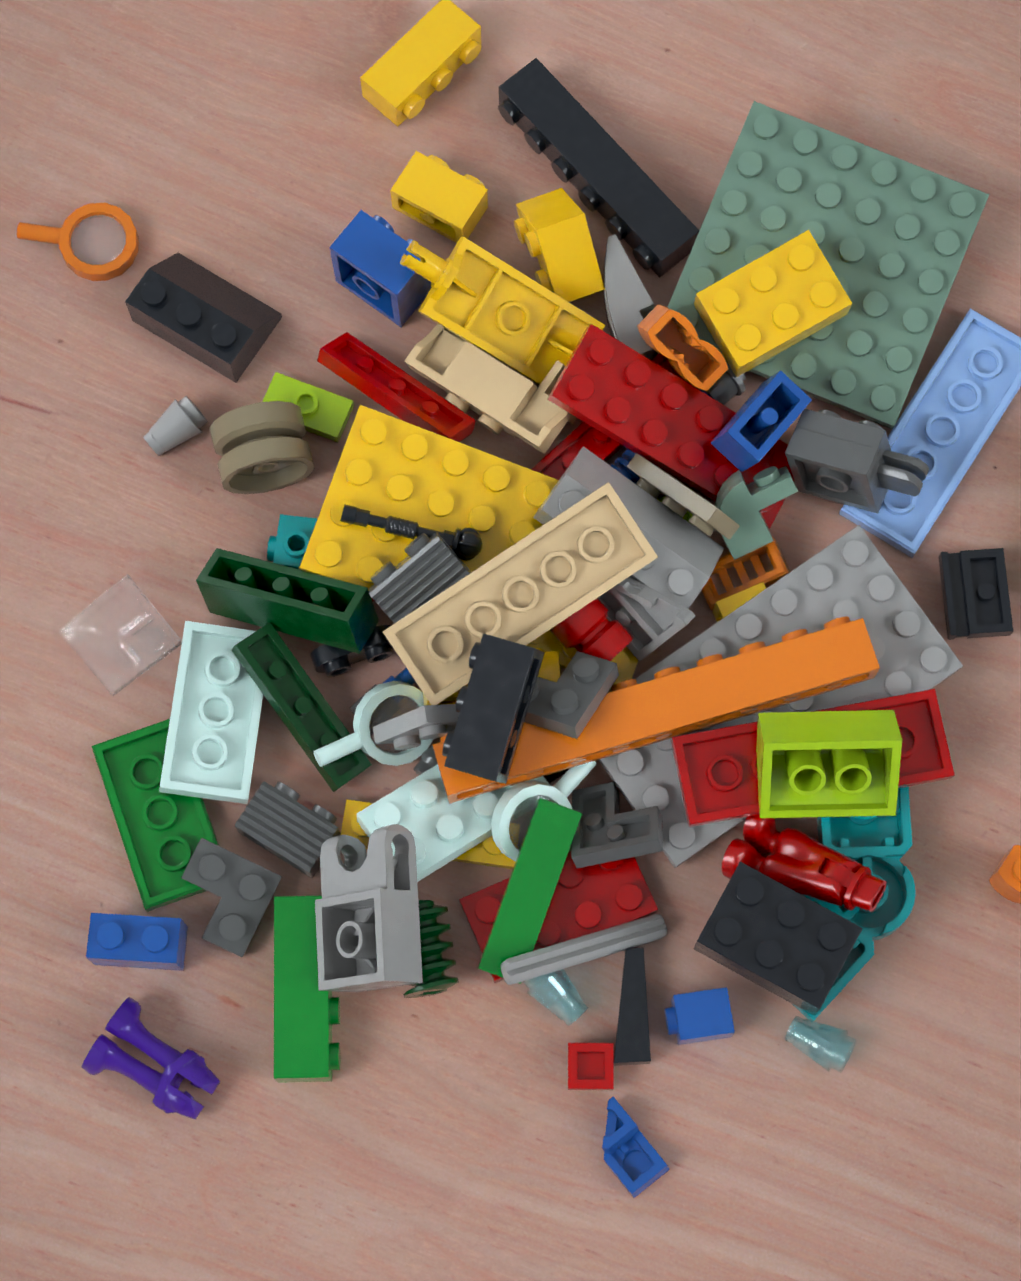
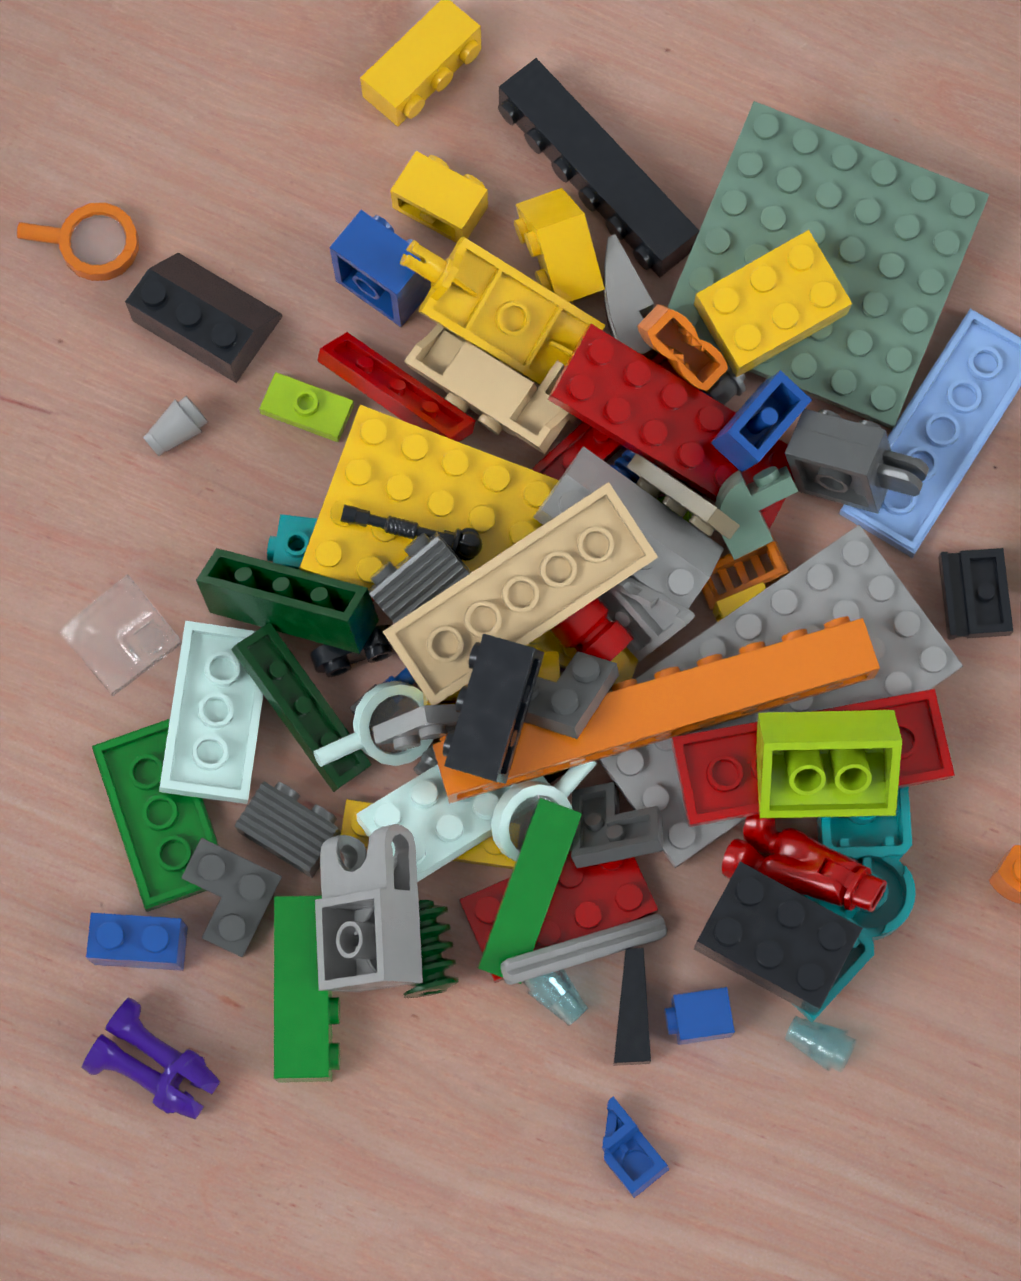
(261, 447): dark tan wheel -> none
(590, 1066): red plate -> none

